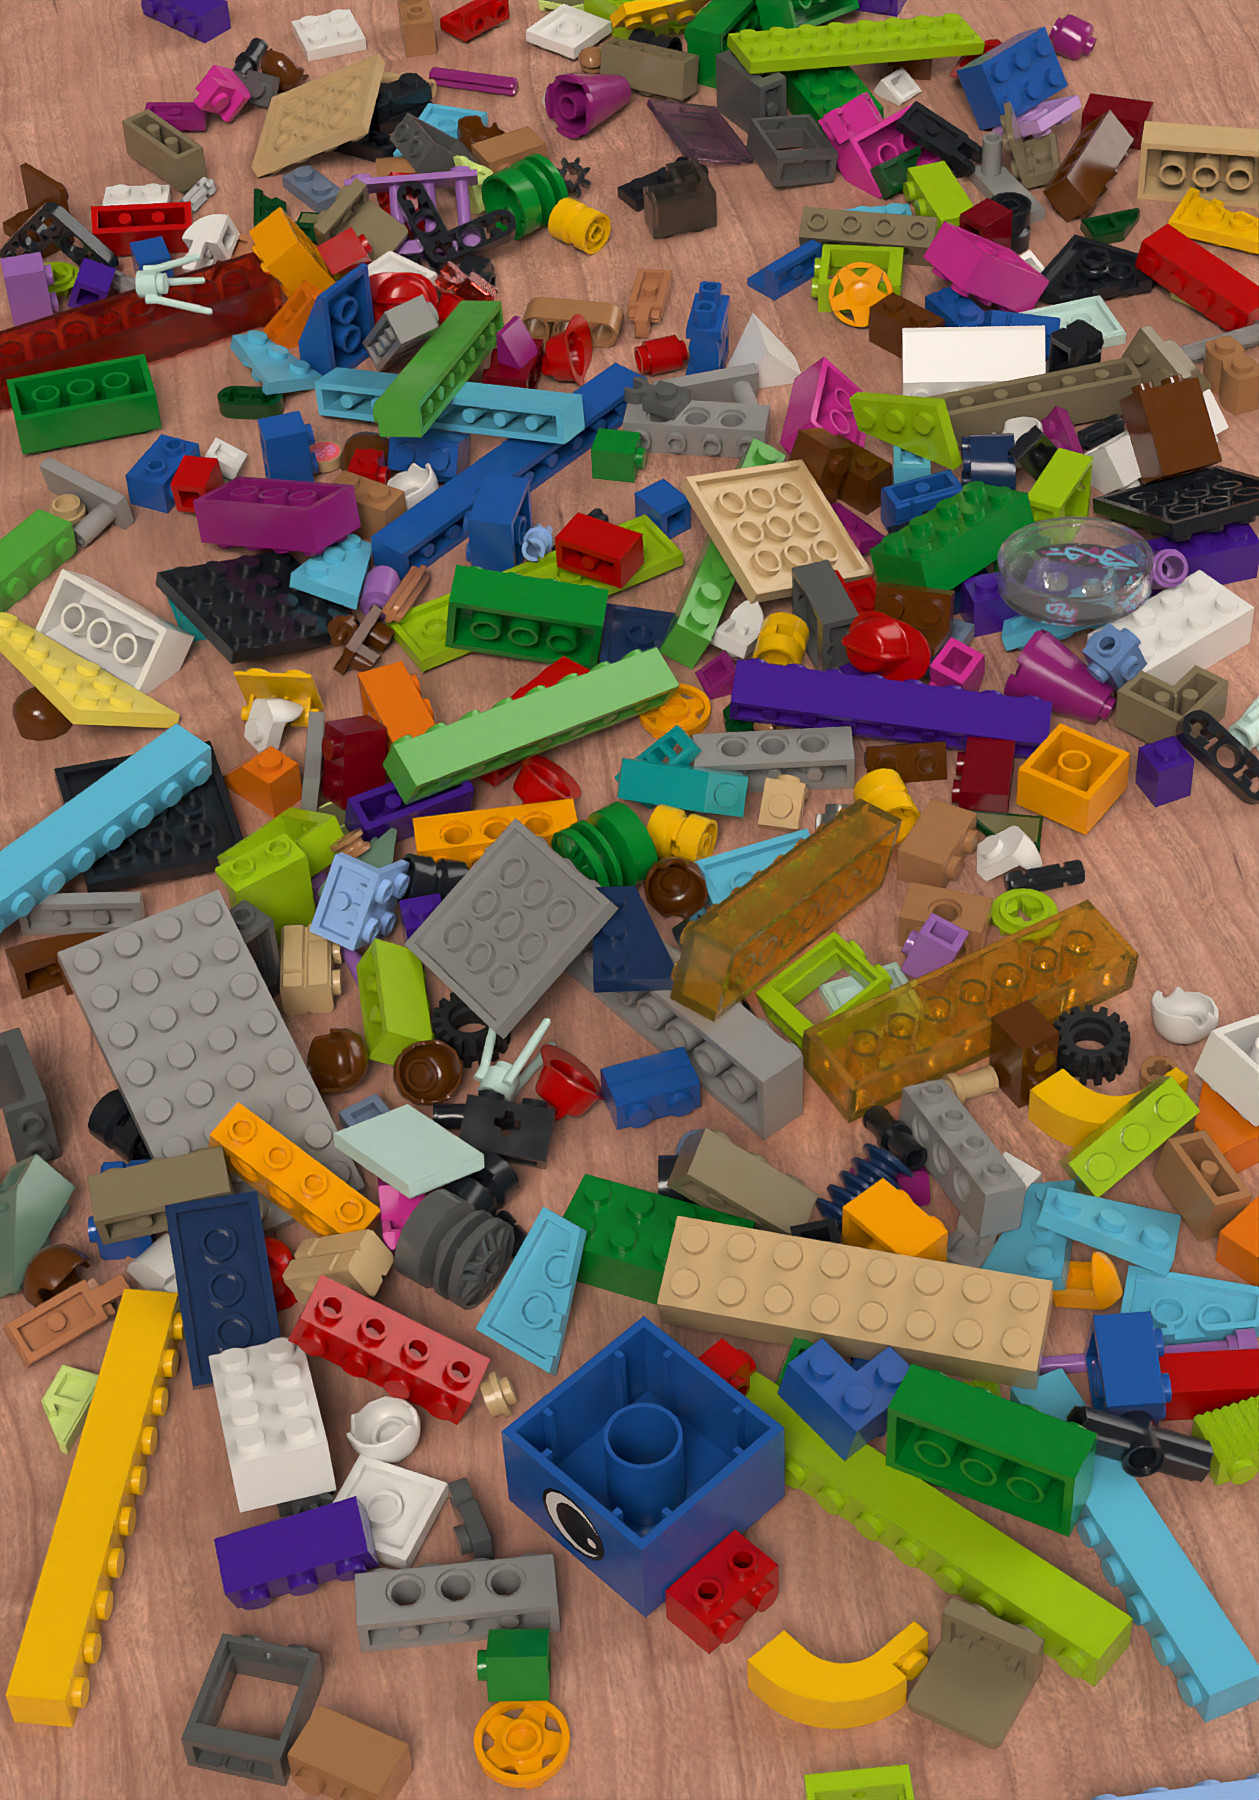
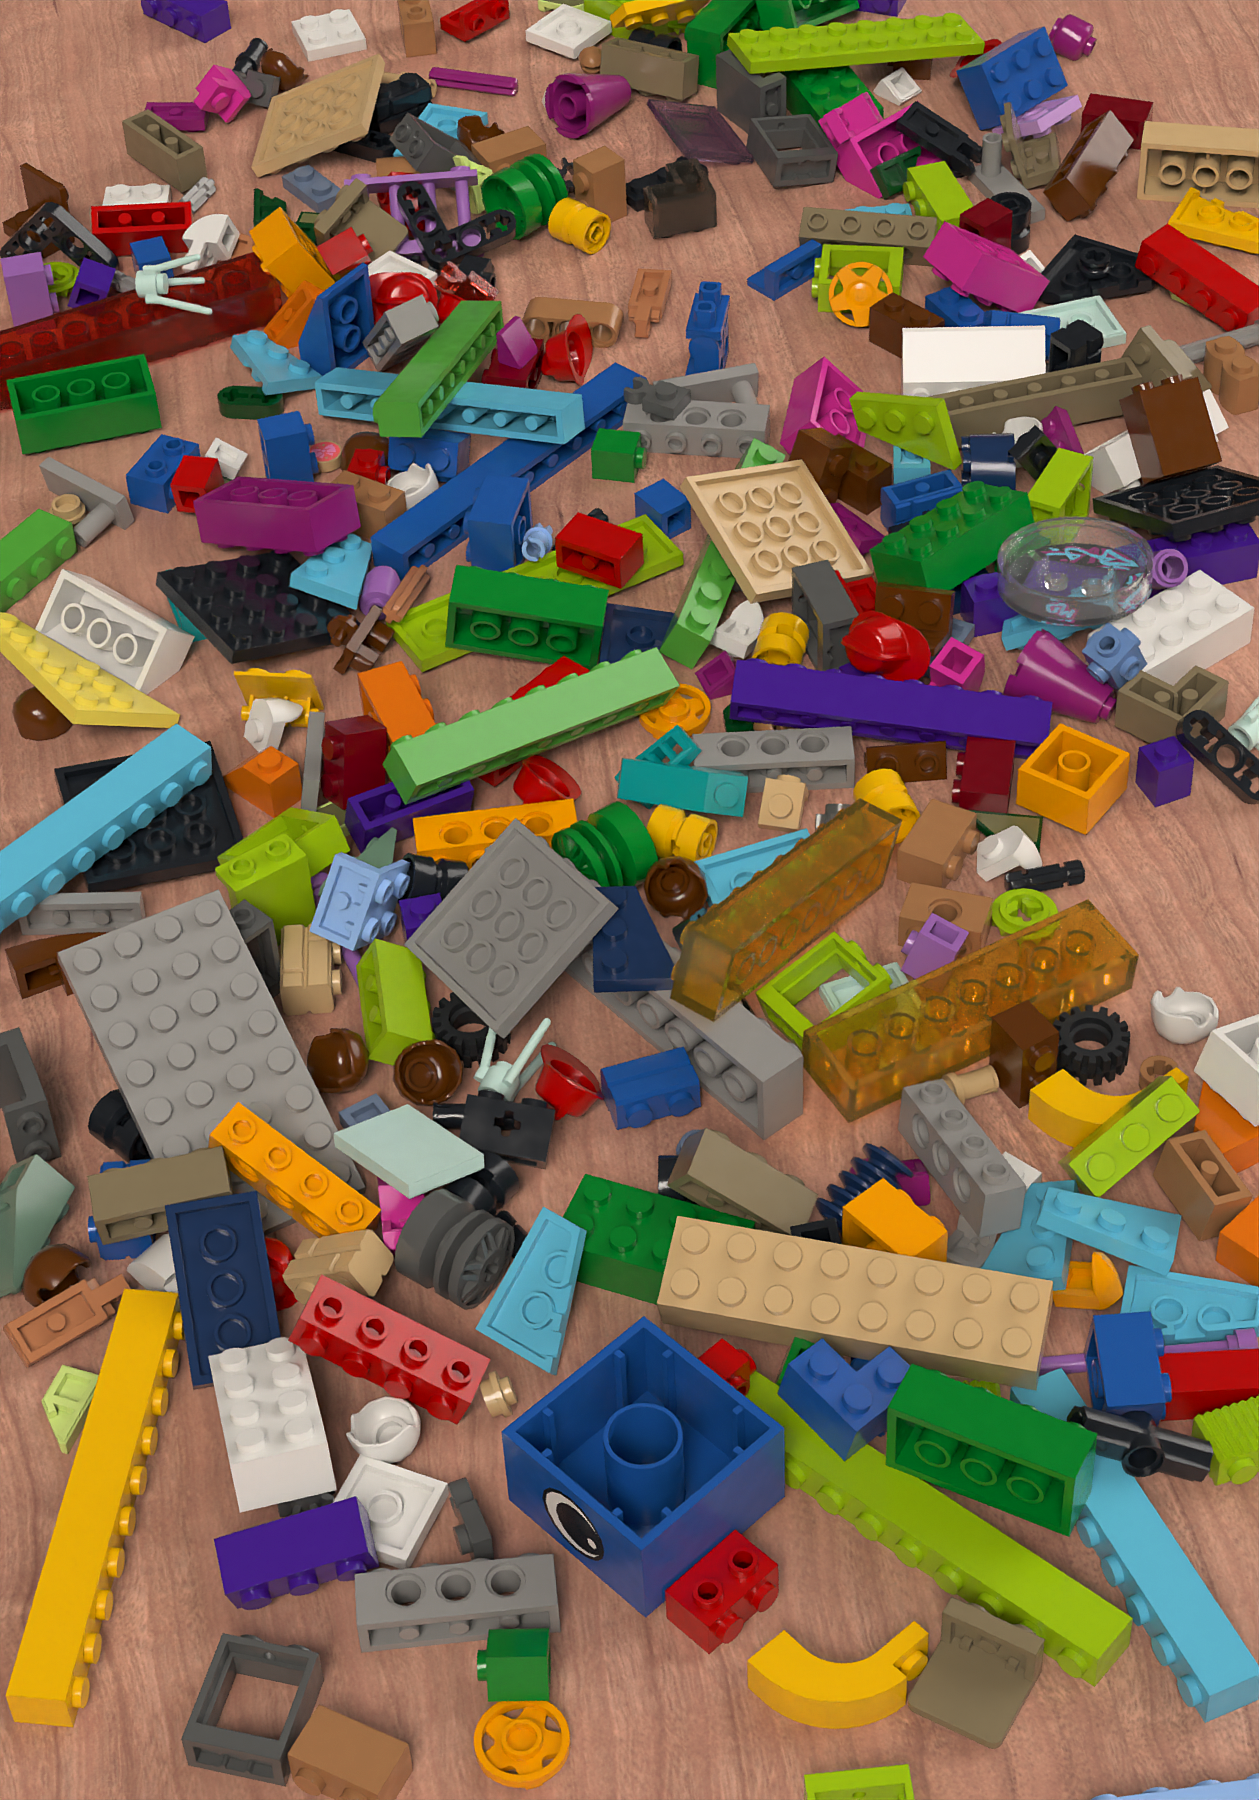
(351, 844): medium nougat bush -> none
(601, 182): none -> medium nougat brick
(660, 355): red brick -> none
(772, 358): white slope -> none
(895, 1137): black pin -> none
(1100, 432): black axle -> none
(1110, 227): dark green tile -> none

